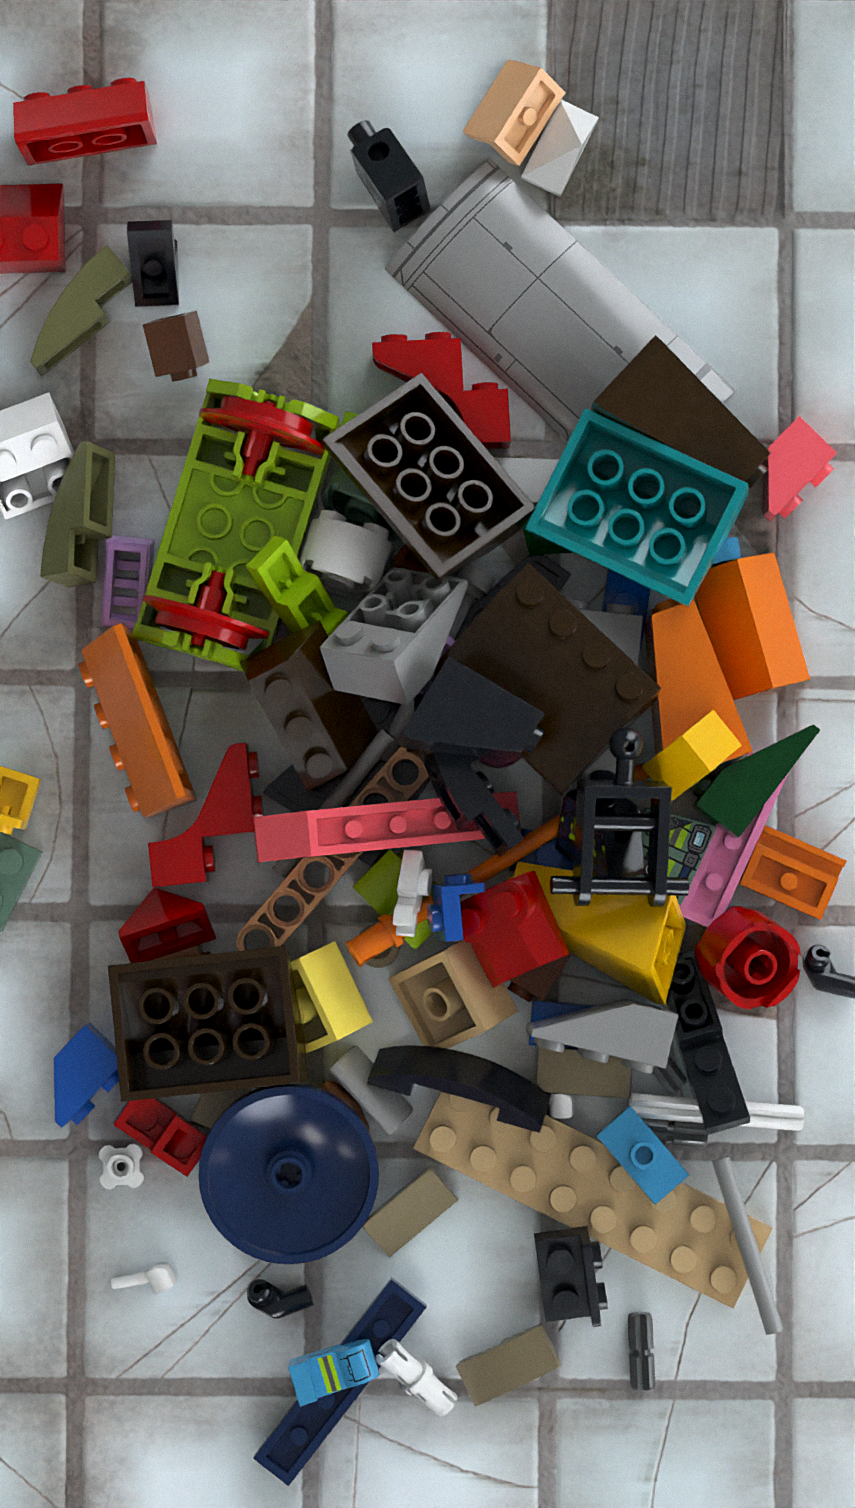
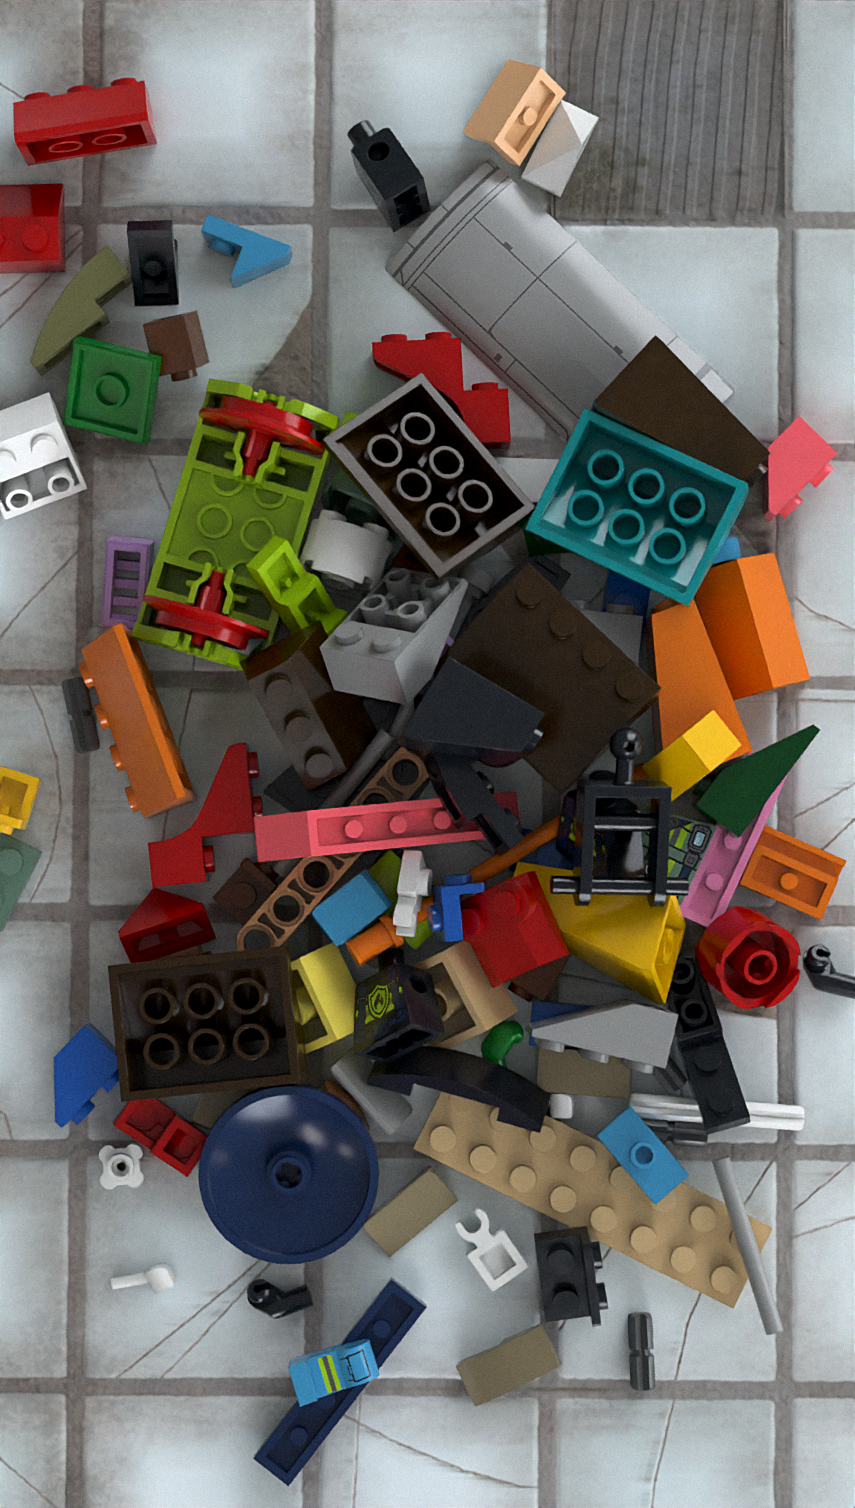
(79, 705): none -> dark grey piece
(80, 517): olive slope -> none
(112, 390): none -> green plate
(247, 889): none -> reddish brown bracket
(256, 252): none -> dark azure slope
(351, 908): none -> dark azure slope
(395, 1010): none -> black torso
(416, 1377): white pin -> none
(494, 1255): none -> white plate
(501, 1040): none -> green arm

